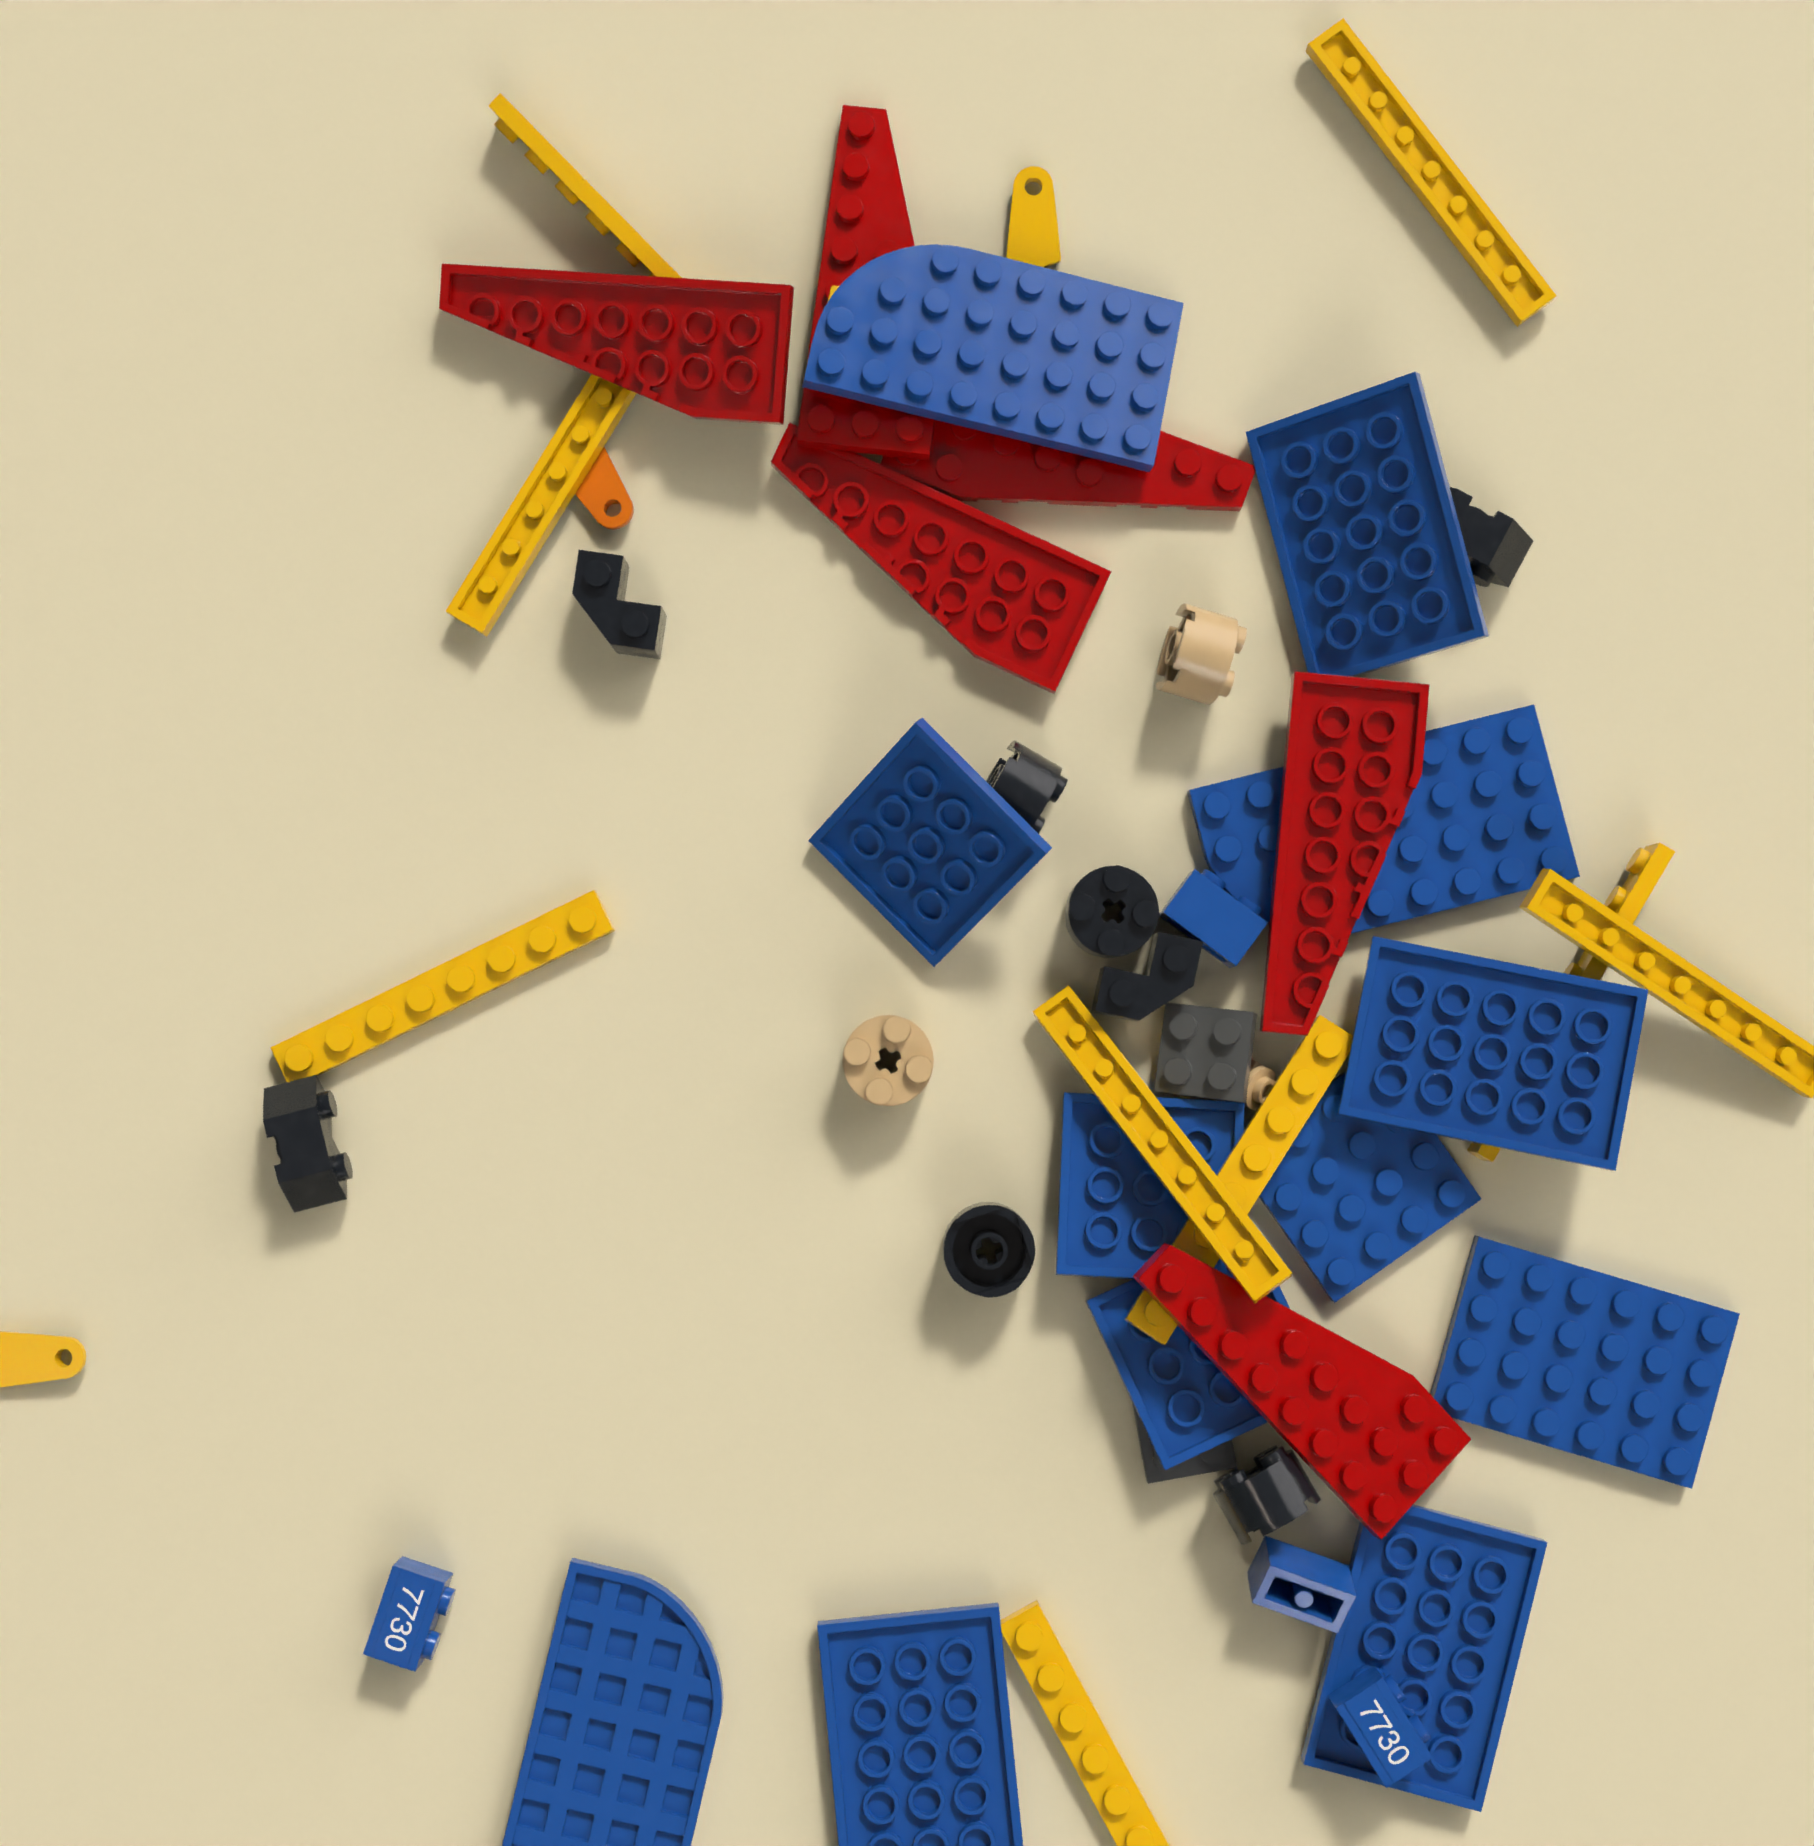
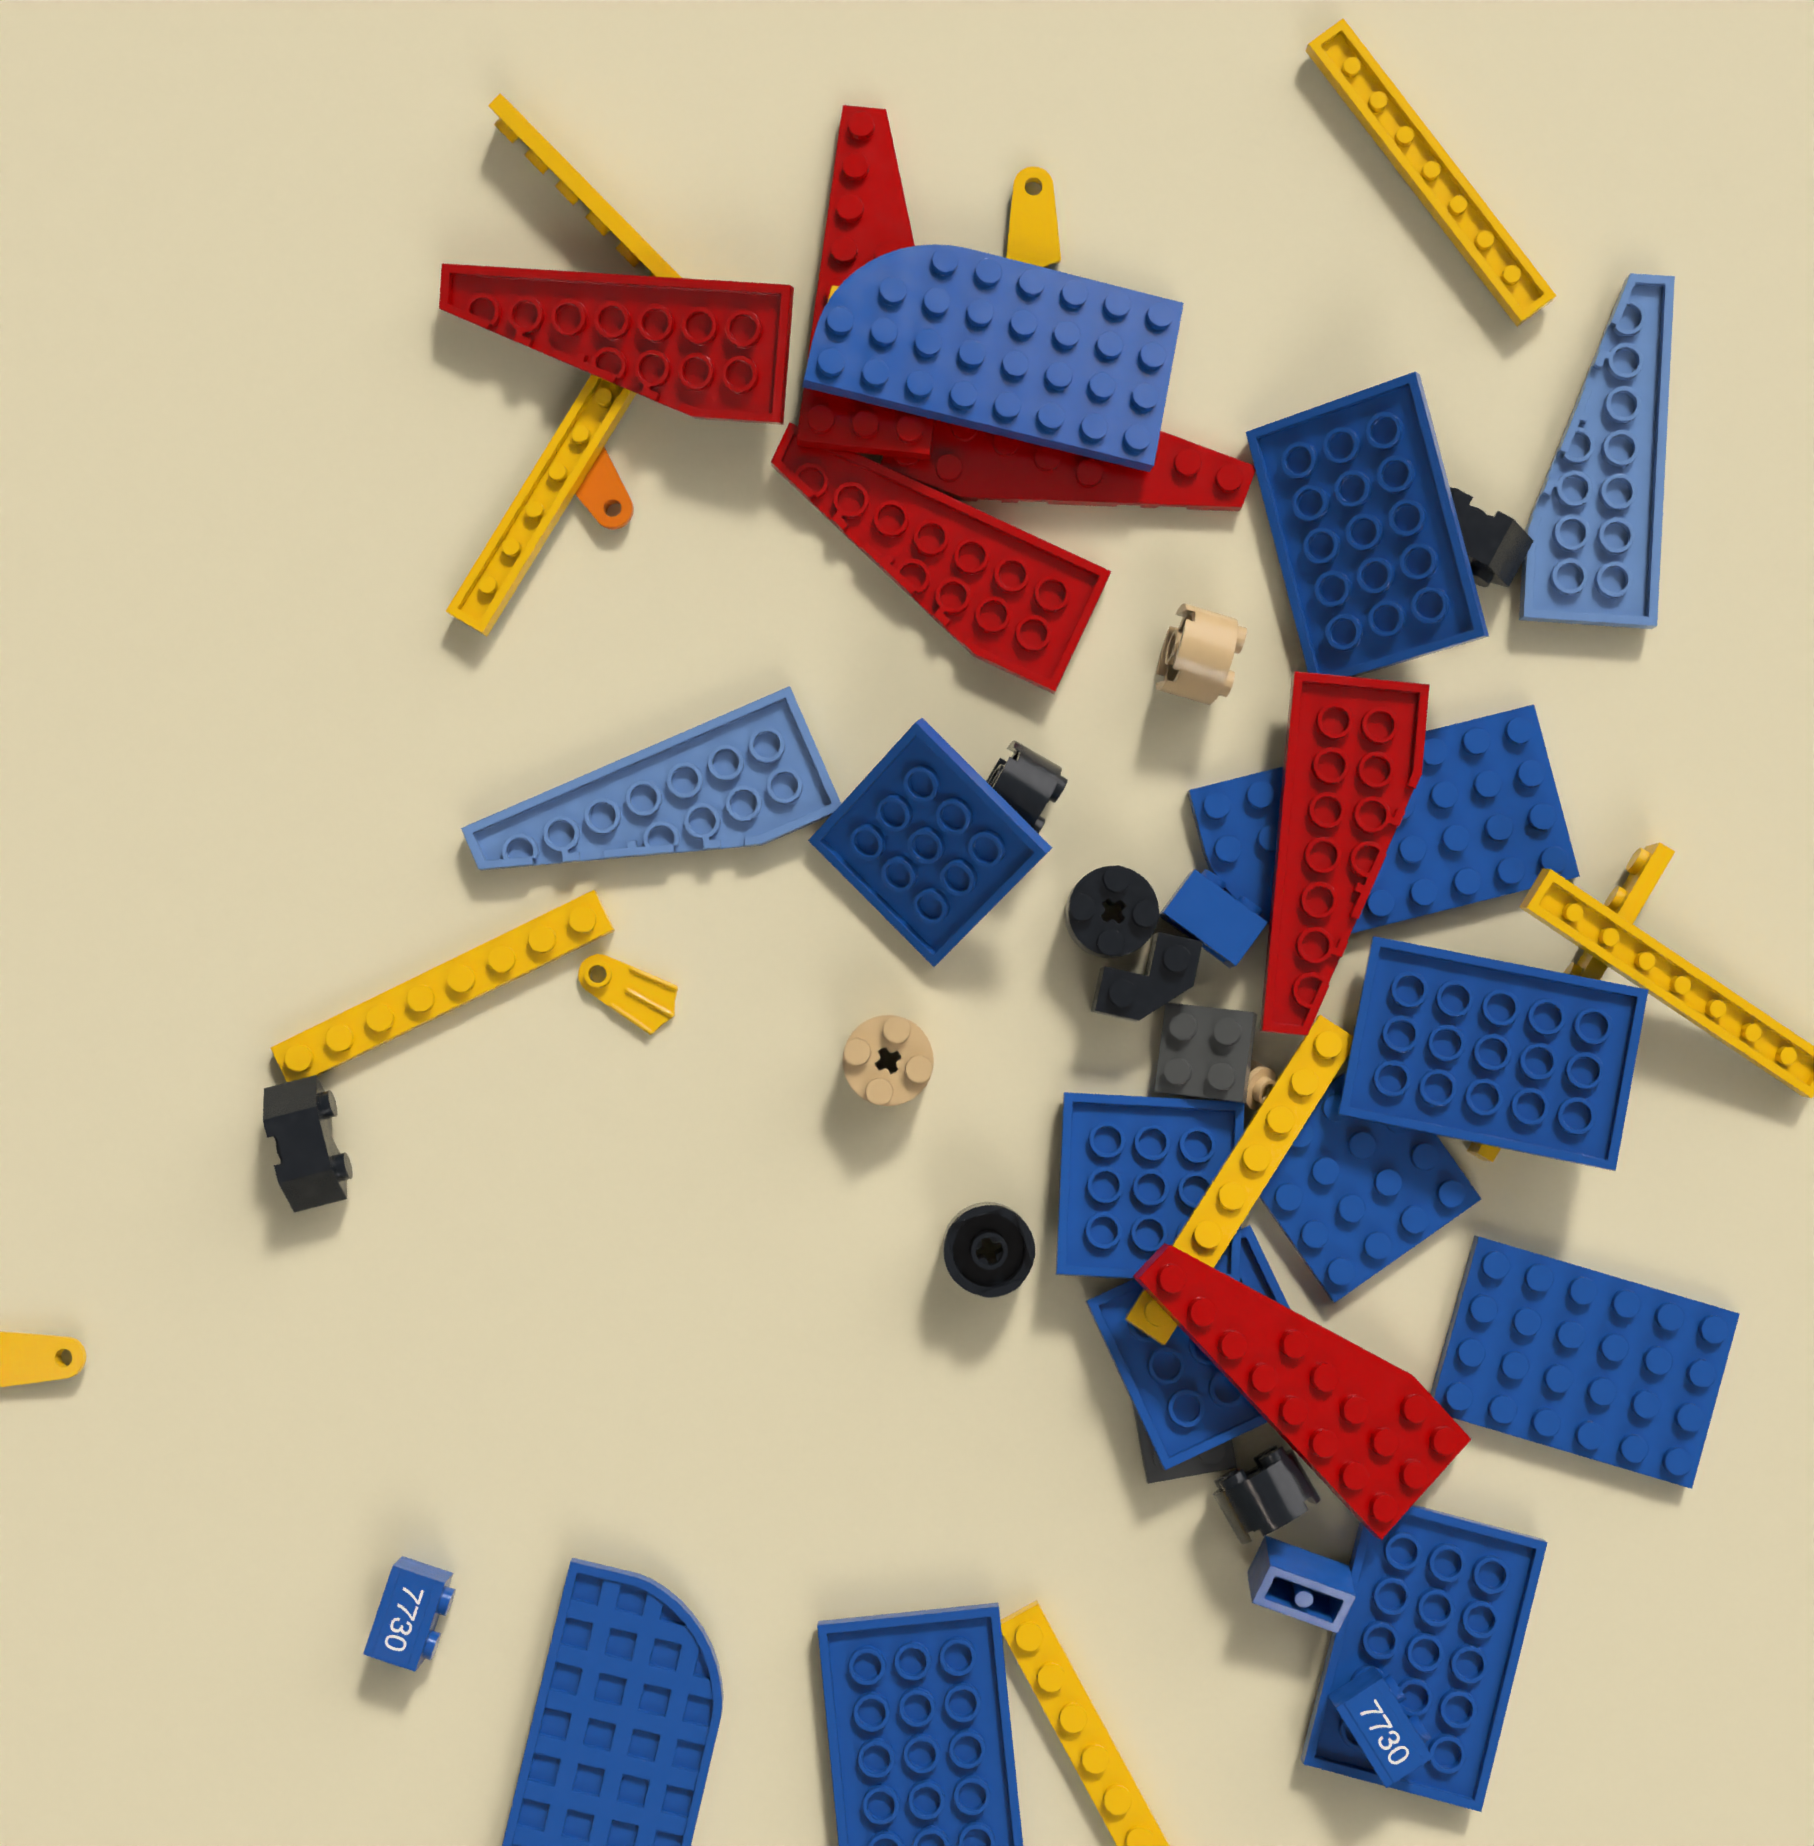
(601, 592): black brick -> none
(630, 992): none -> yellow piece
(701, 790): none -> medium blue wing
(1163, 1145): yellow plate -> none
(1604, 492): none -> medium blue wing

